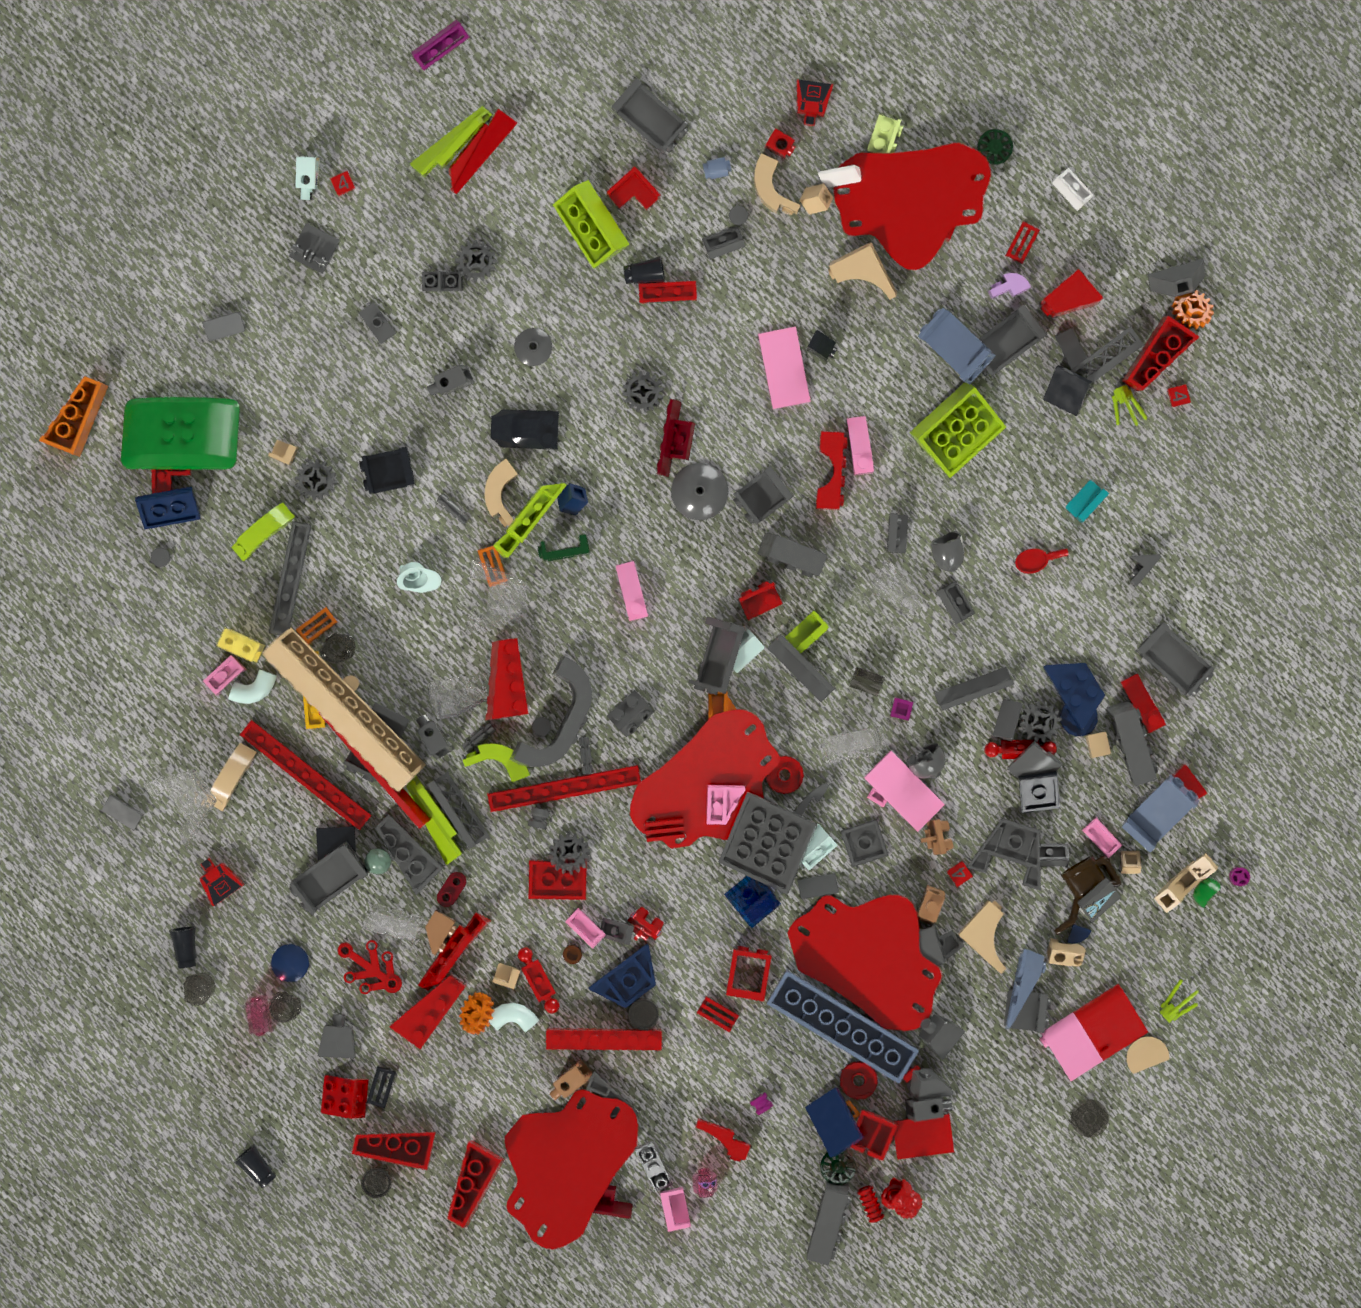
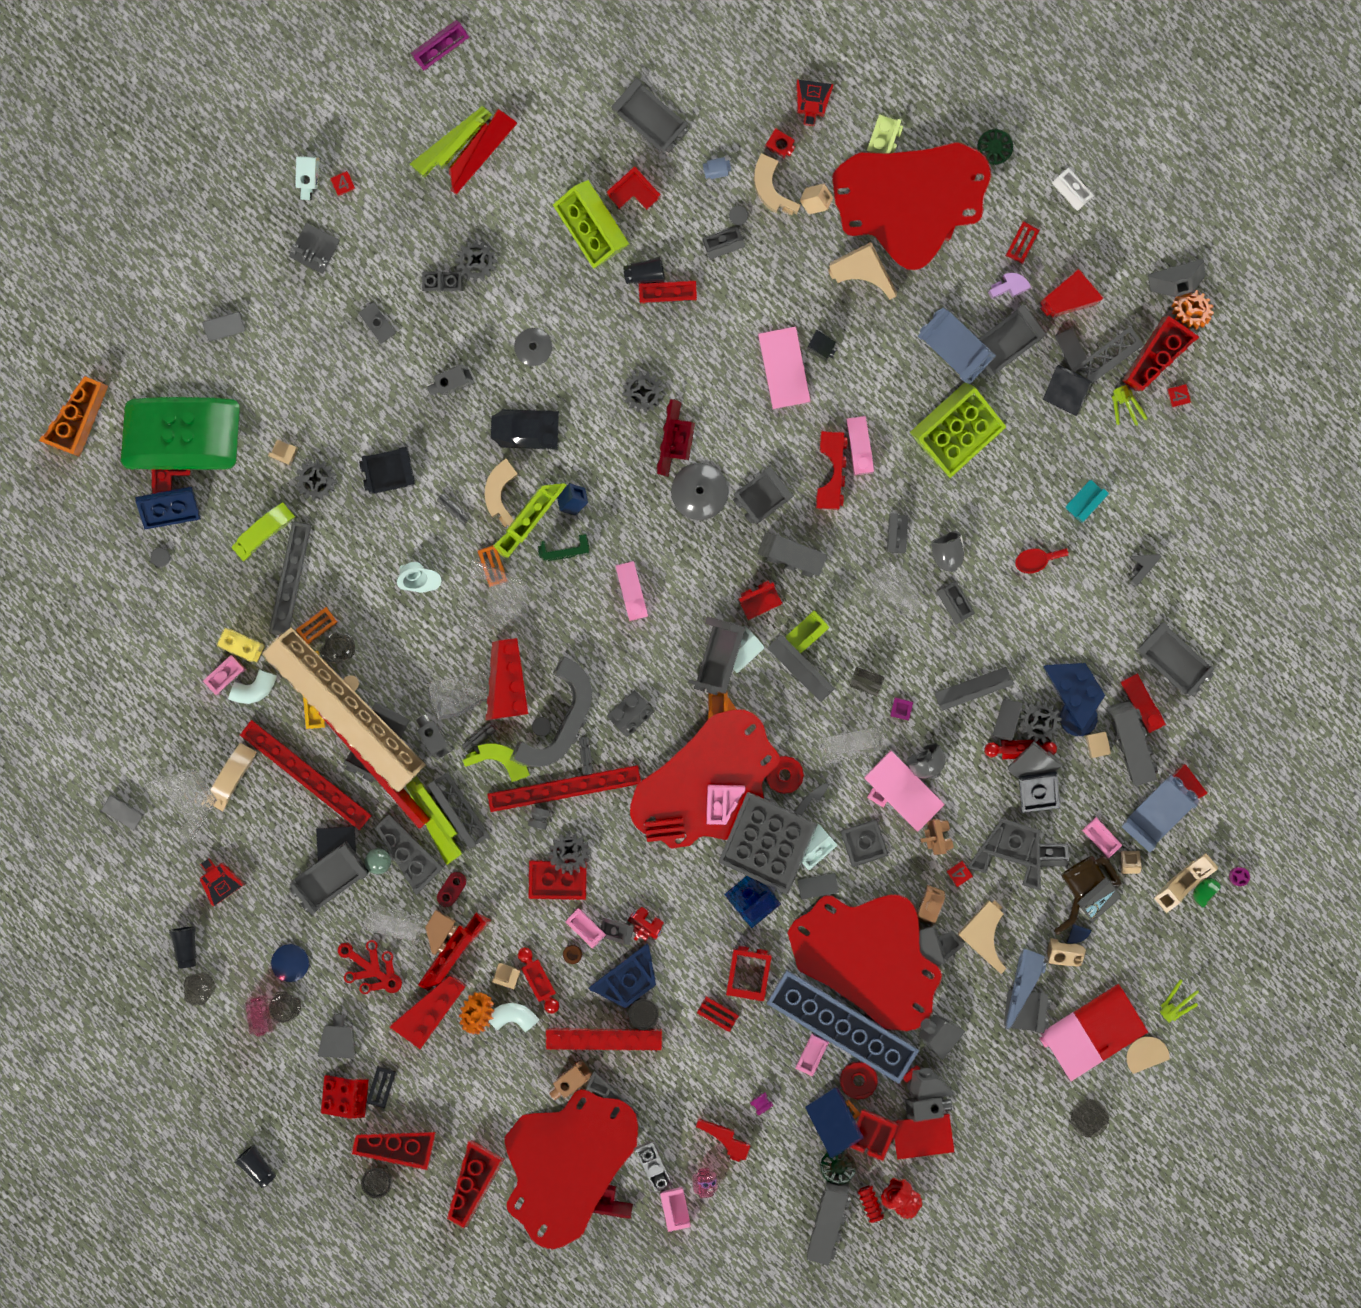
(812, 1054): none -> bright pink tile
(840, 176): white slope -> none

